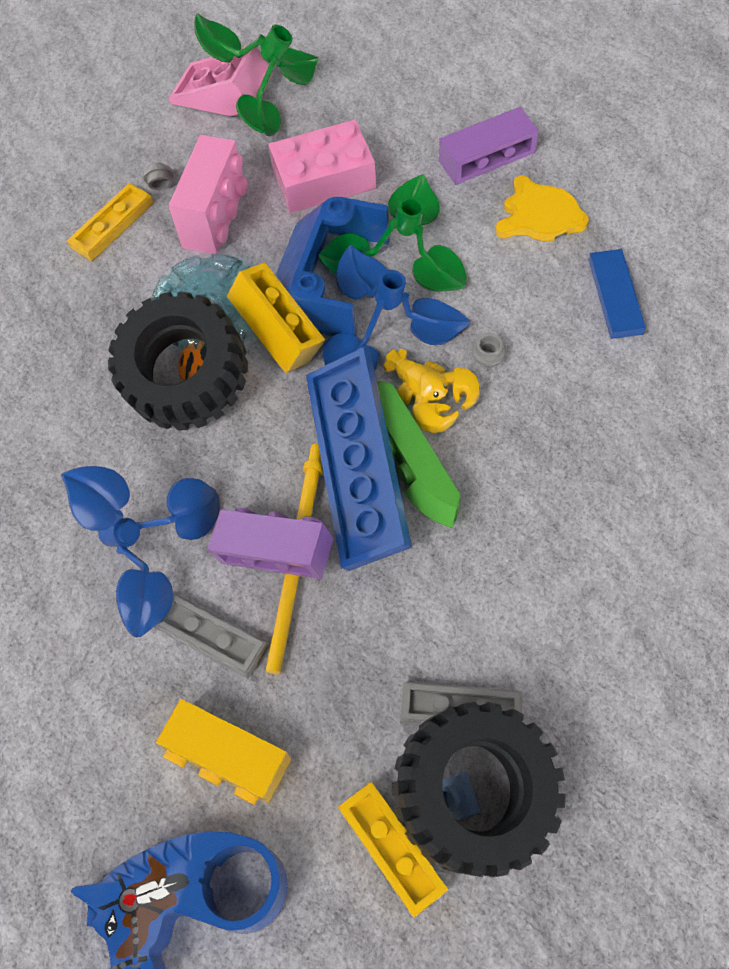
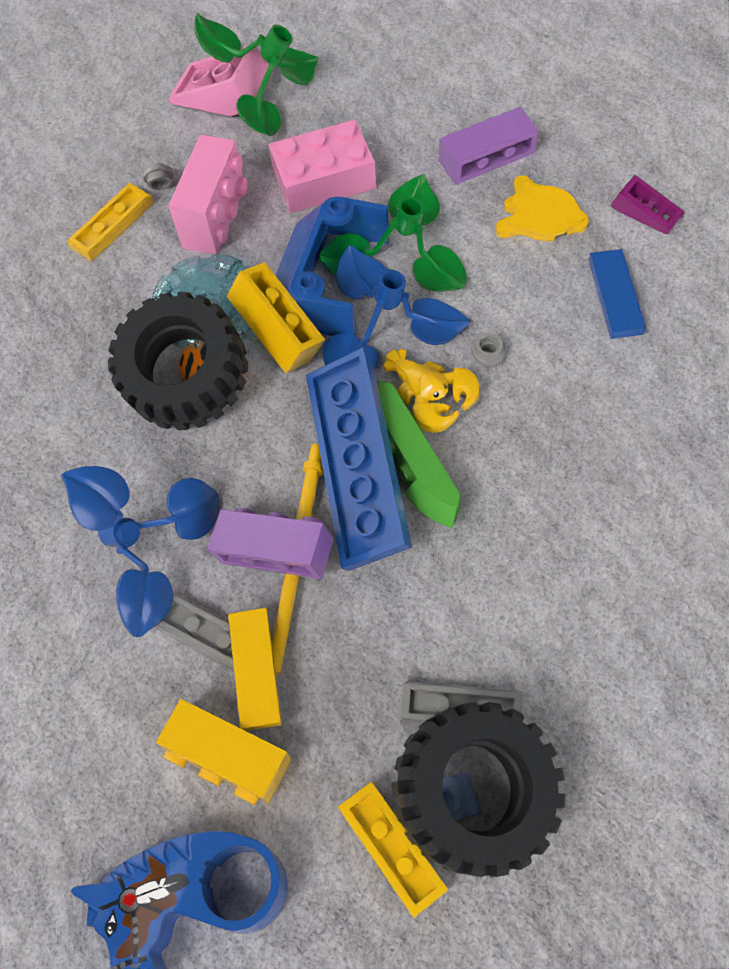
(254, 670): none -> yellow tile
(631, 201): none -> magenta slope

